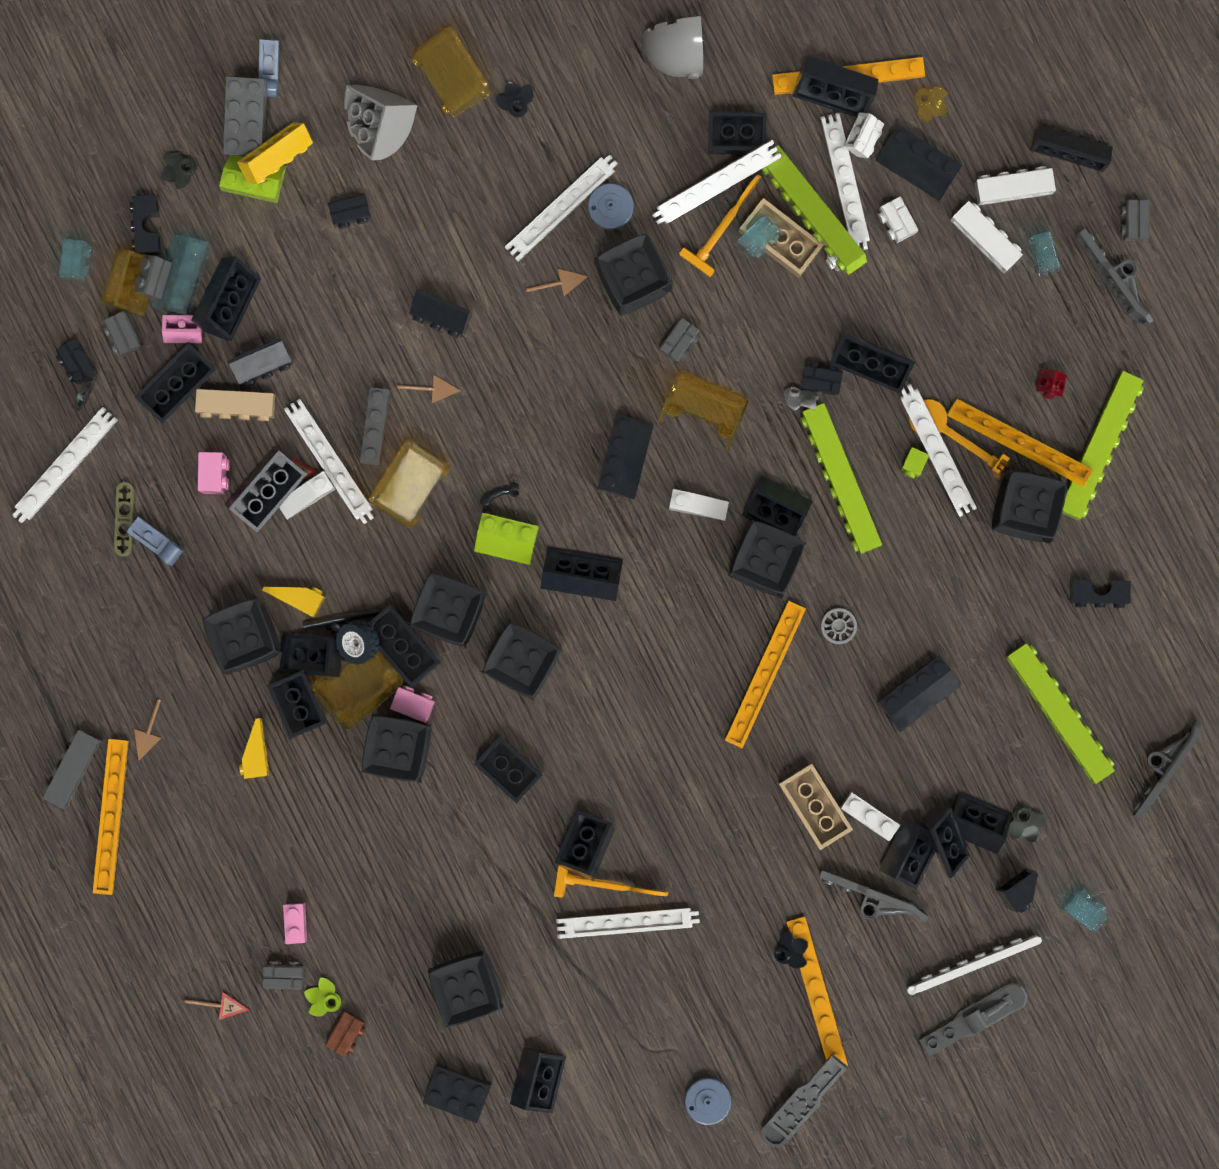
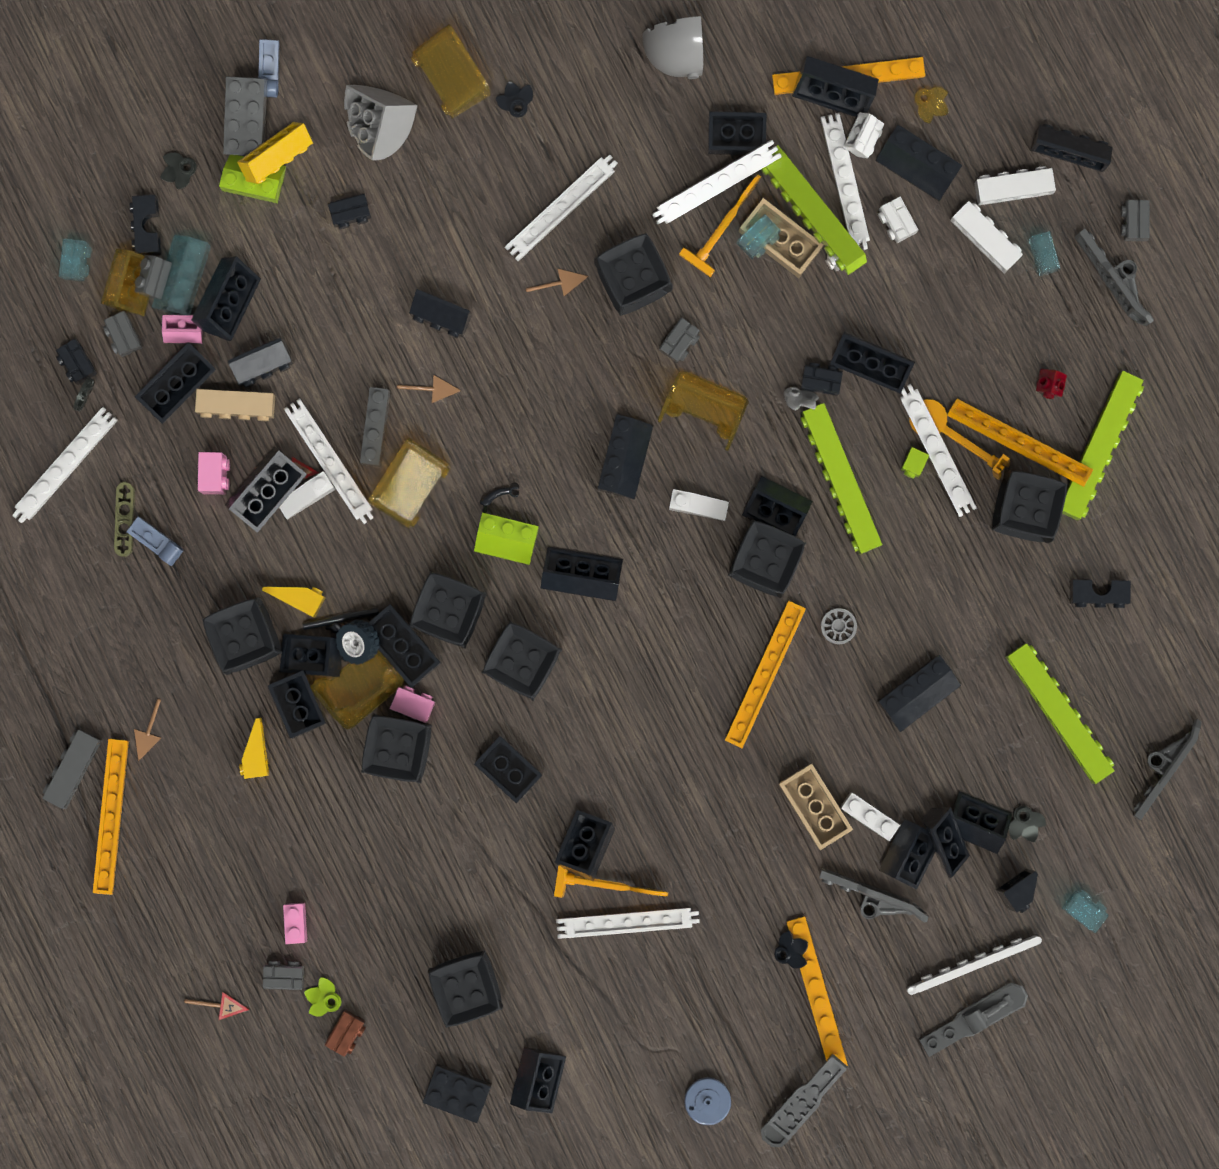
(610, 206): sand blue wheel -> none

